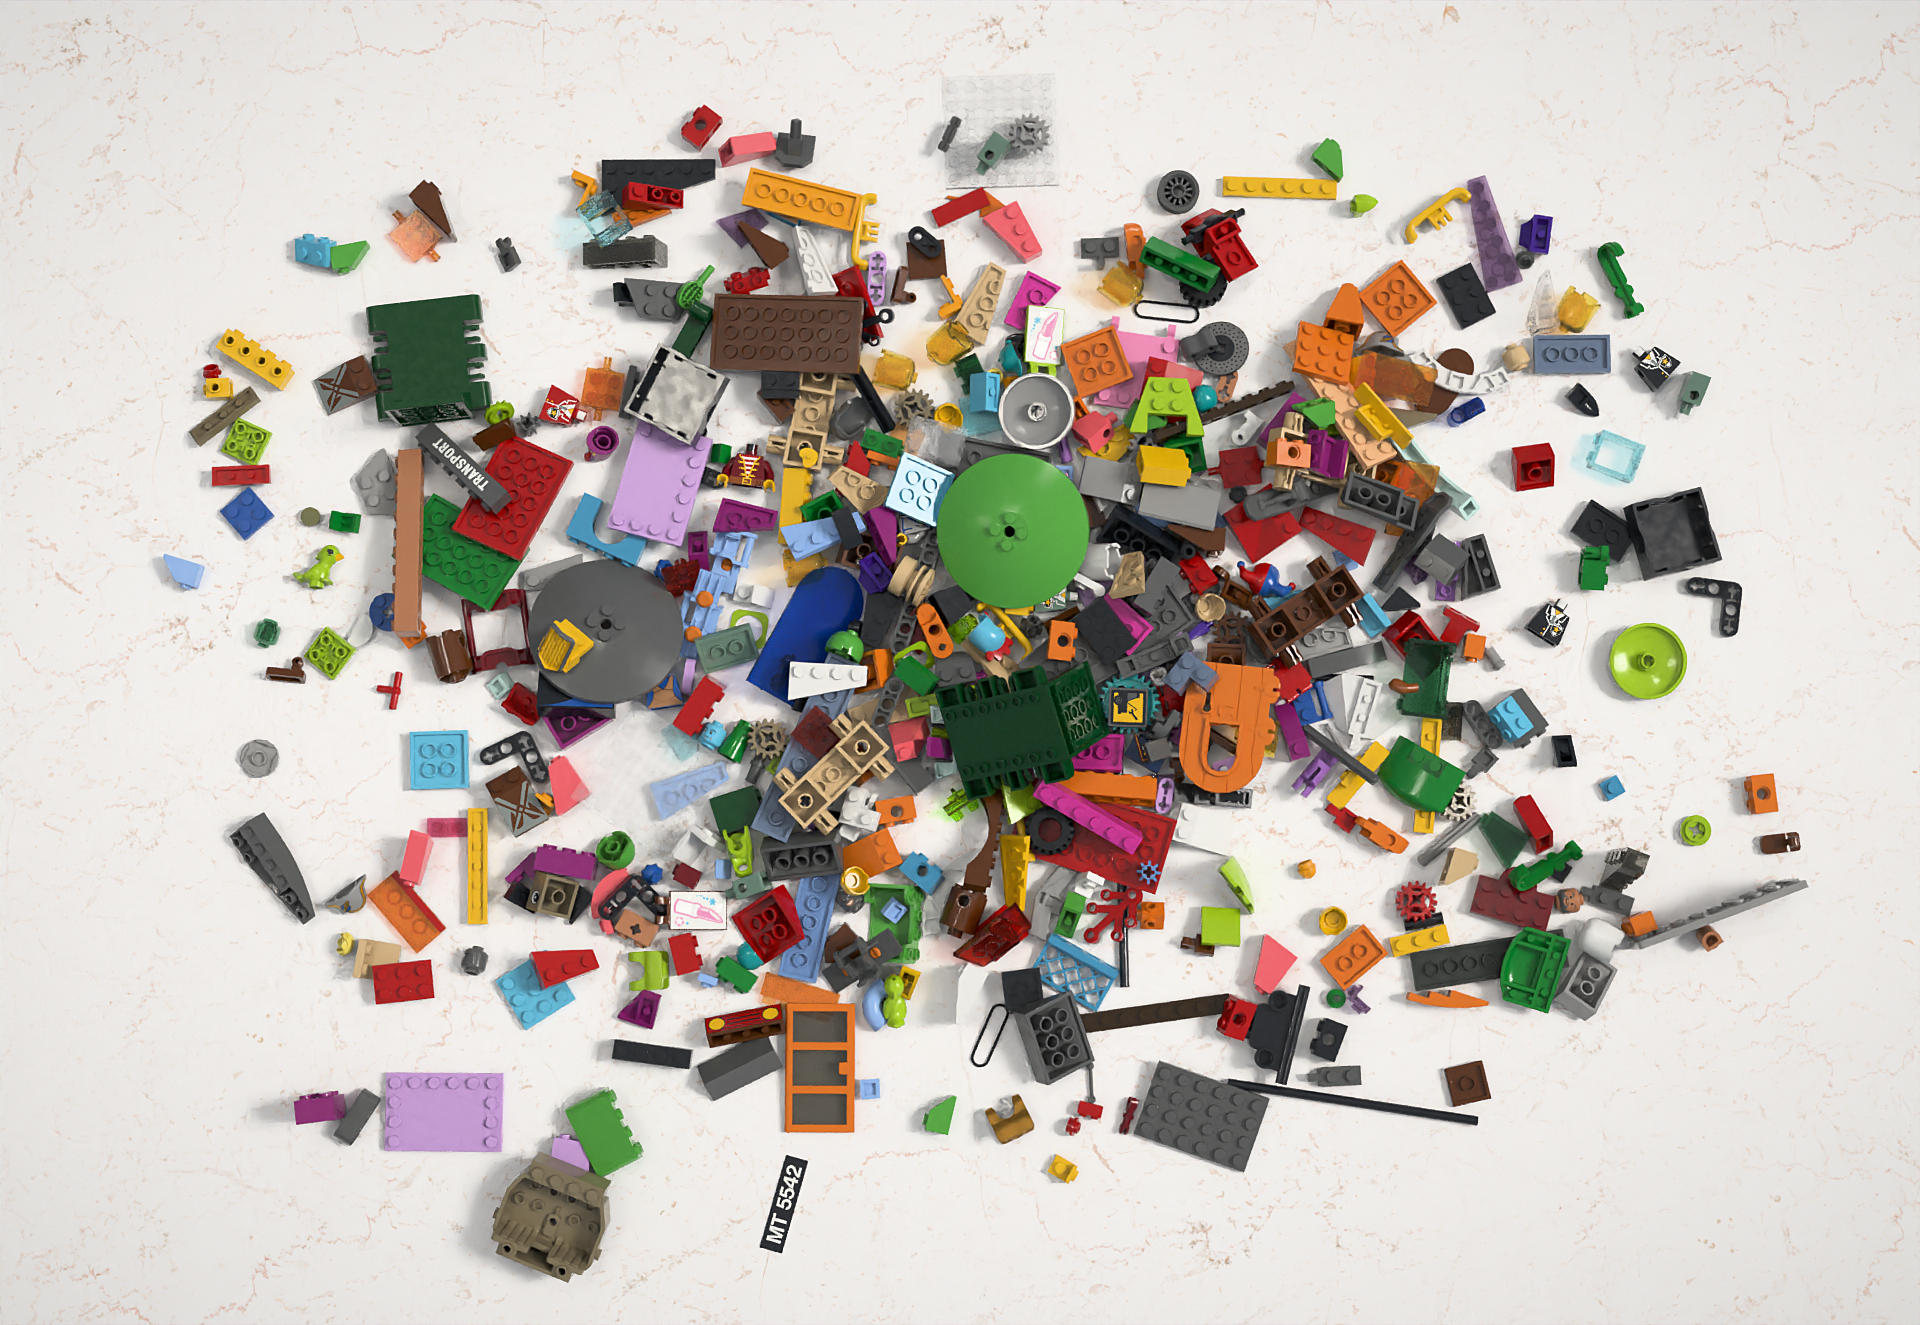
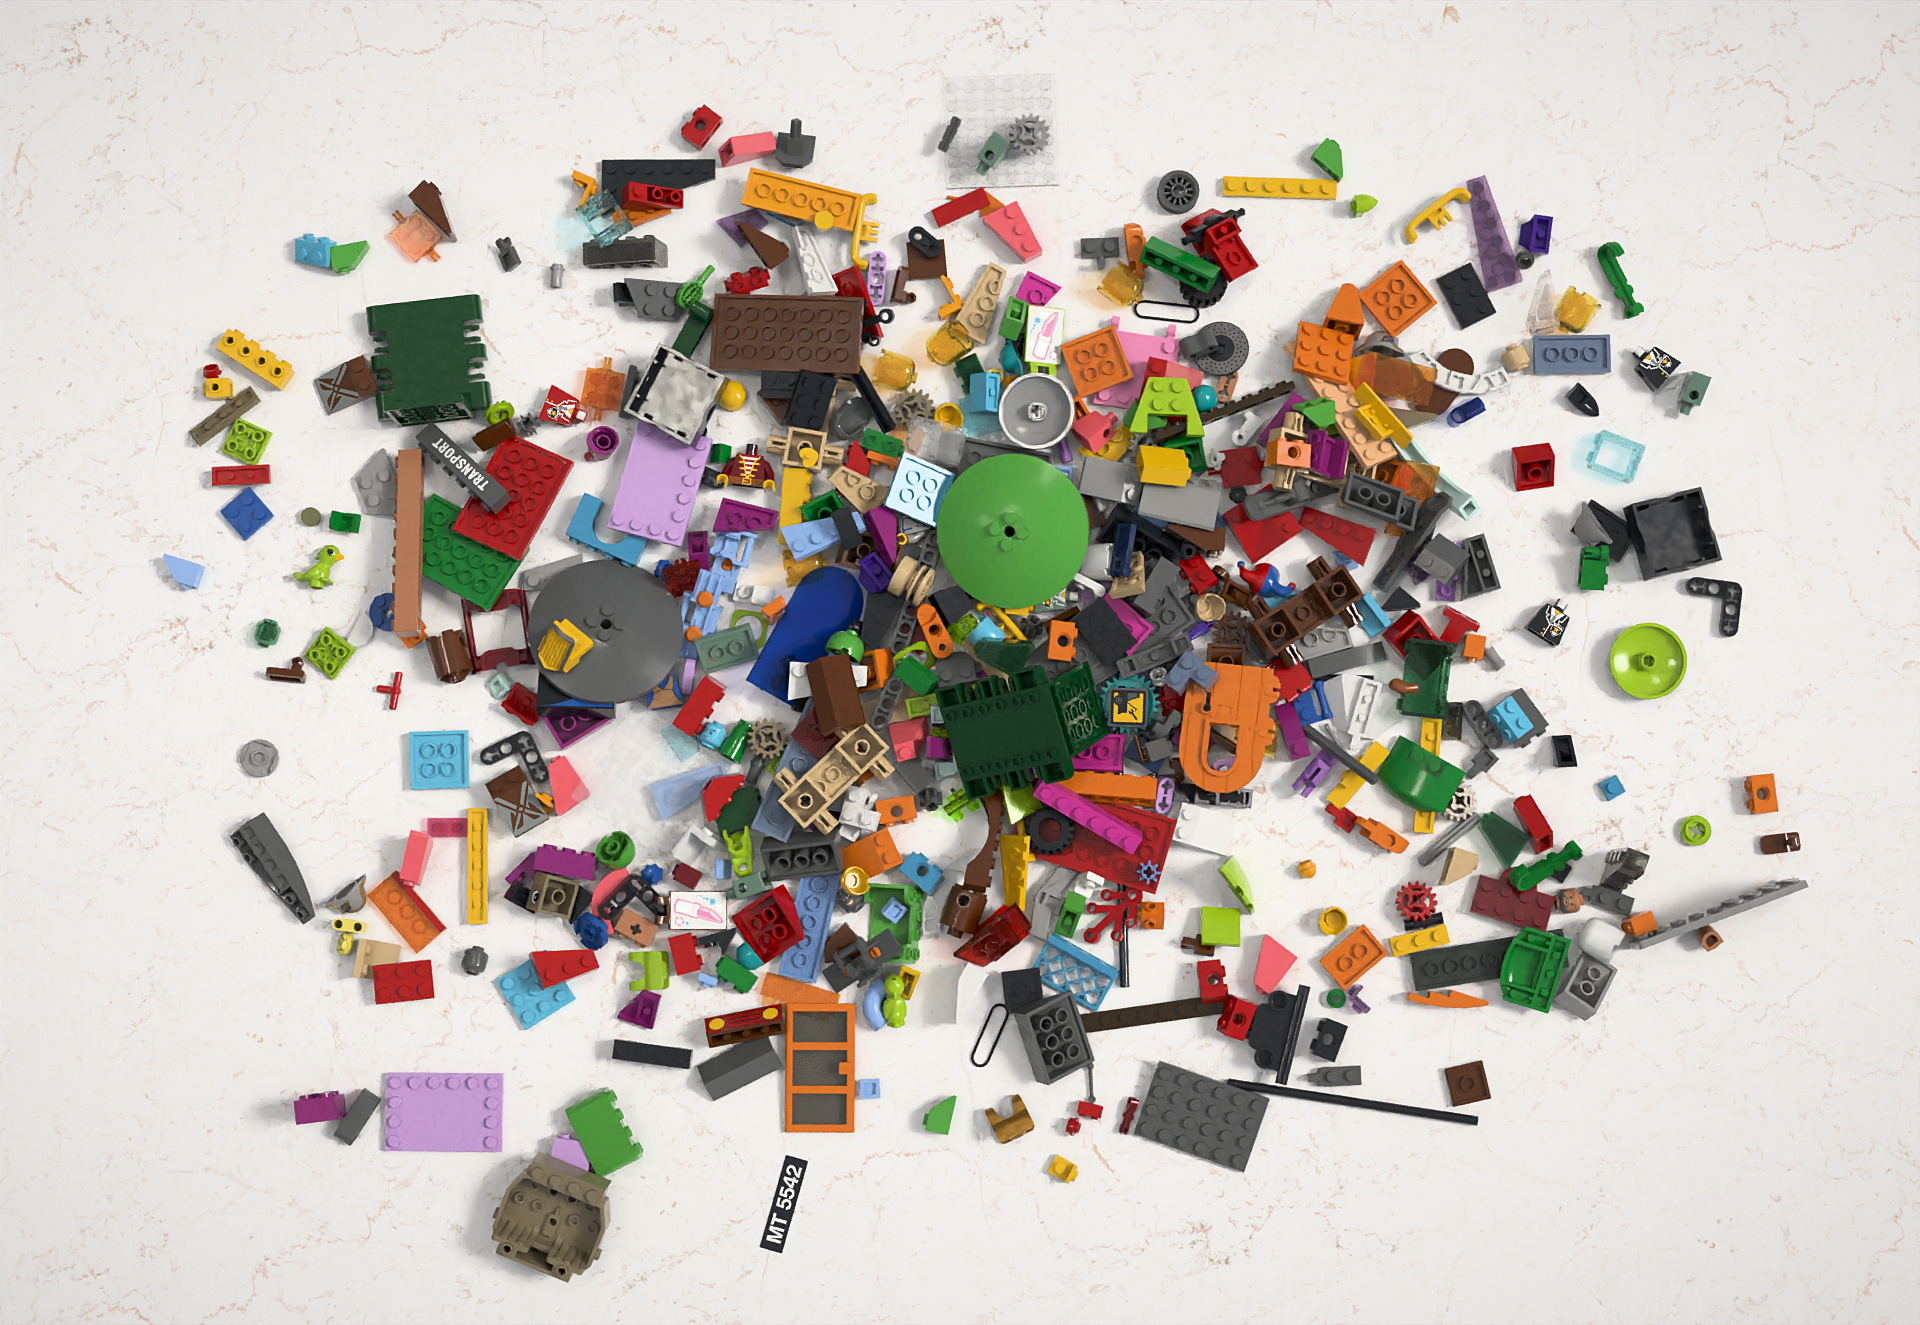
(349, 925): none -> light yellow piece
(556, 275): none -> light grey pin
(592, 931): none -> blue plate
(719, 793): none -> red slope
(724, 938): none -> black slope
(733, 397): none -> yellow hair
(773, 610): none -> orange piece
(810, 400): none -> black plate
(824, 220): none -> yellow tile
(835, 693): none -> reddish brown slope
(930, 799): none -> dark grey gear
(1003, 653): none -> clear green slope
(1013, 318): none -> bright green slope
(1123, 550): none -> dark blue plate
(1210, 459): none -> white plate
(1211, 970): none -> red brick
(1589, 529): none -> light grey hat

